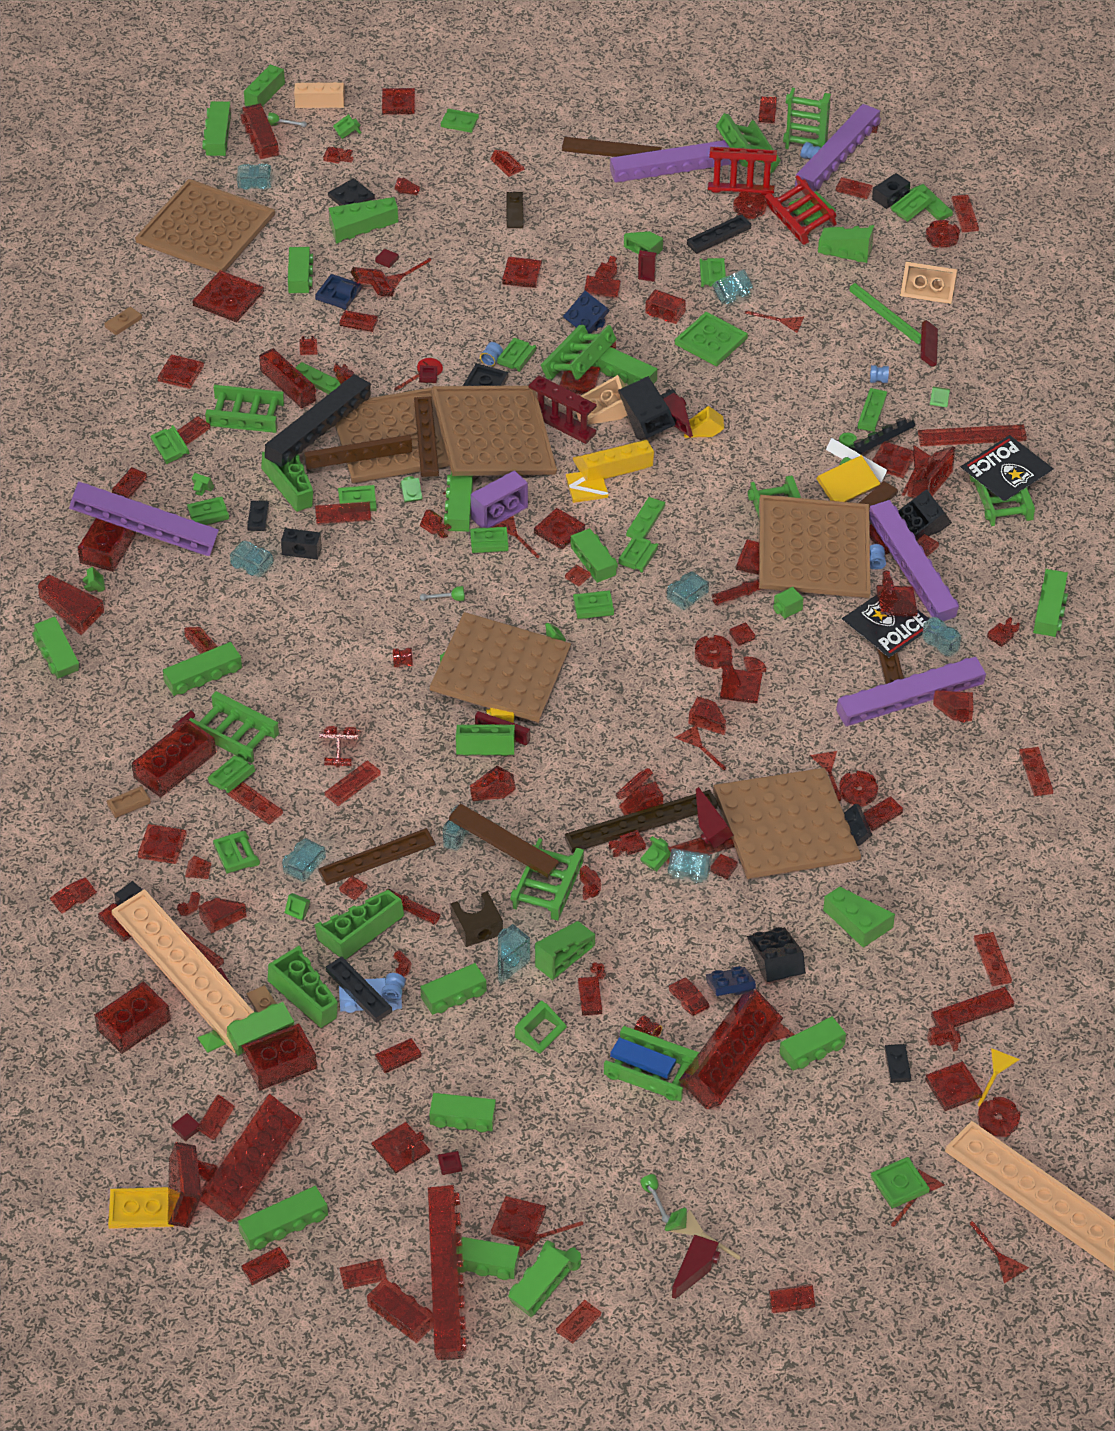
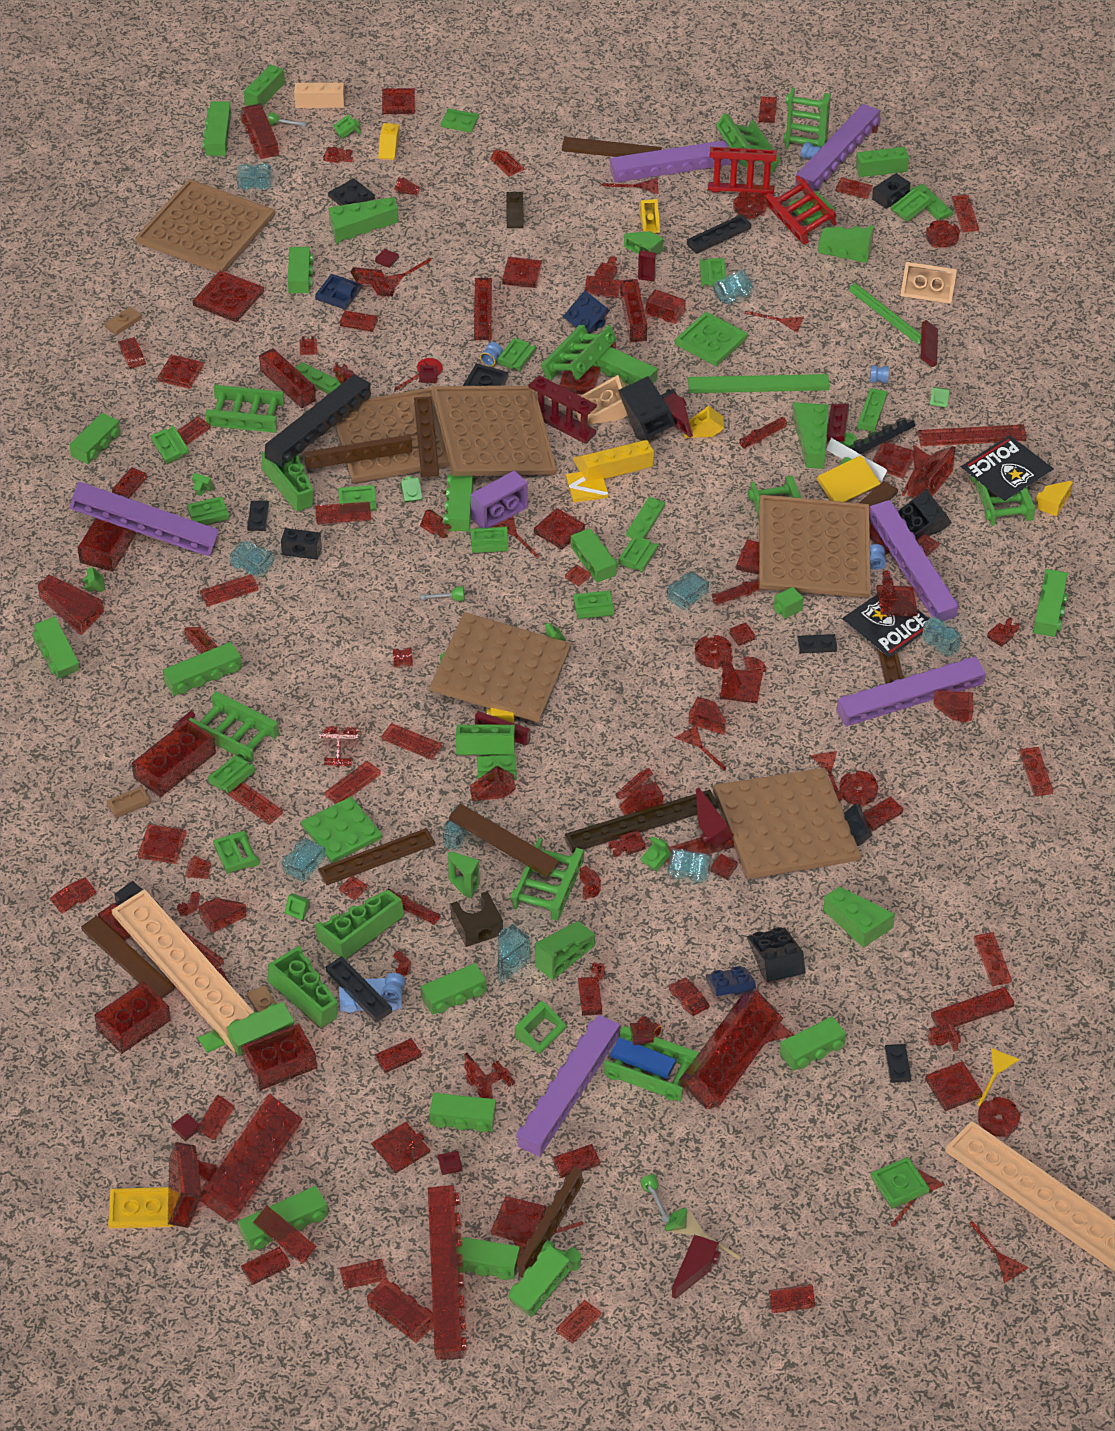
(95, 438): none -> bright green brick
(126, 956): none -> reddish brown tile
(132, 353): none -> clear red slope
(229, 590): none -> clear red tile
(284, 1234): none -> clear red tile
(342, 829): none -> bright green plate
(389, 141): none -> yellow slope
(411, 741): none -> clear red tile
(469, 868): none -> bright green tile
(483, 309): none -> clear red brick
(483, 1081): none -> clear red plate
(486, 763): none -> bright green plate
(551, 1220): none -> reddish brown plate
(568, 1085): none -> medium lavender brick
(580, 1158): none -> clear red plate
(633, 310): none -> clear red brick
(641, 1032): none -> clear red plate
(649, 215): none -> yellow slope
(650, 185): none -> clear red piece
(758, 383): none -> bright green tile
(758, 434): none -> clear red pin
(812, 431): none -> bright green wedge
(817, 643): none -> black plate
(838, 422): none -> dark red tile
(882, 161): none -> bright green brick
(1054, 497): none -> yellow slope

